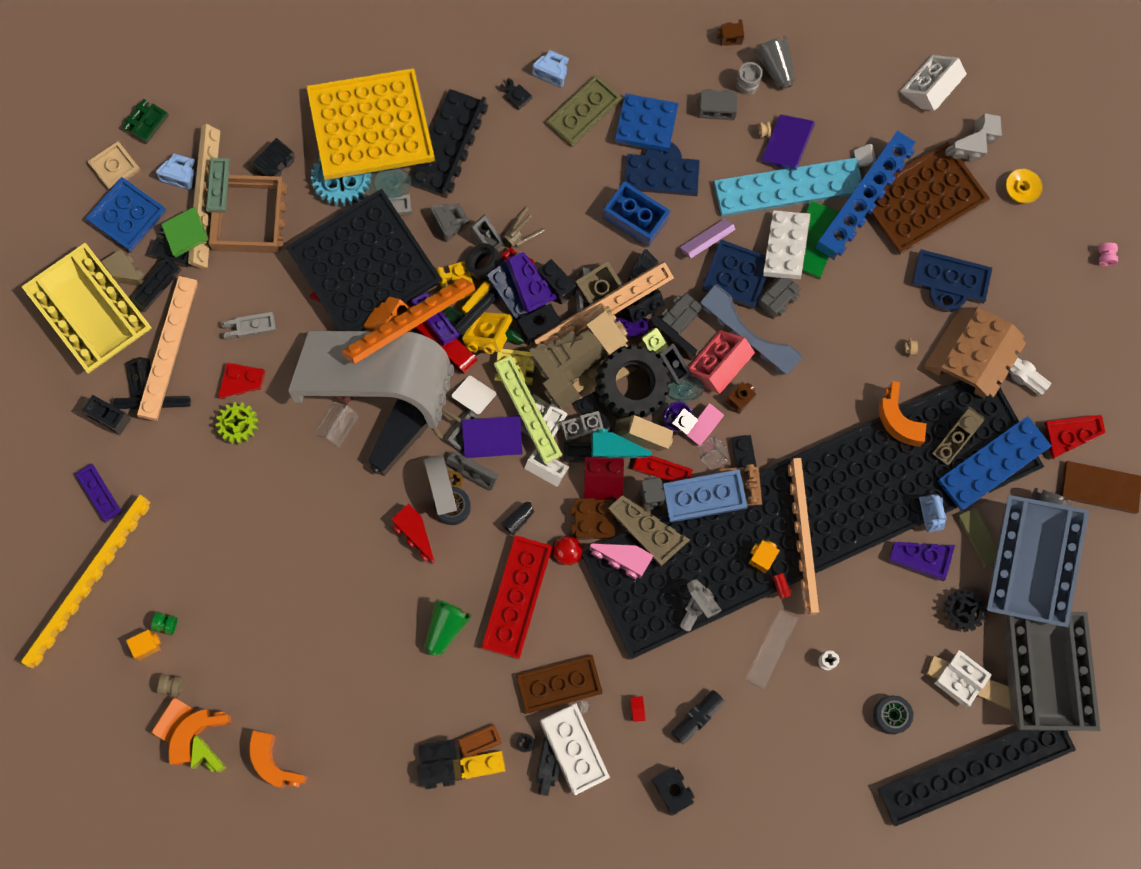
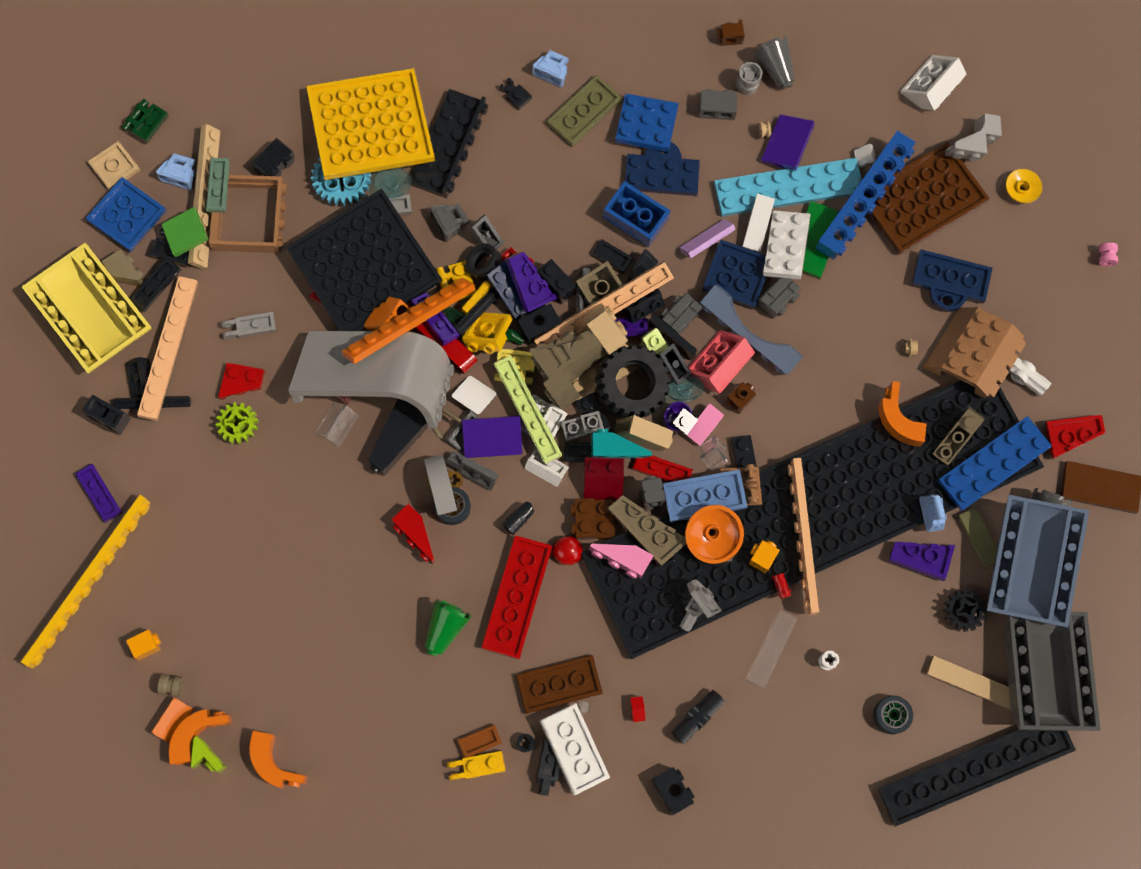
(164, 623): green wheel -> none
(439, 764): black plate -> none
(513, 235): dark tan plant -> none
(618, 259): none -> black tile
(725, 540): none -> orange dish
(758, 223): none -> white tile
(963, 679): white slope -> none

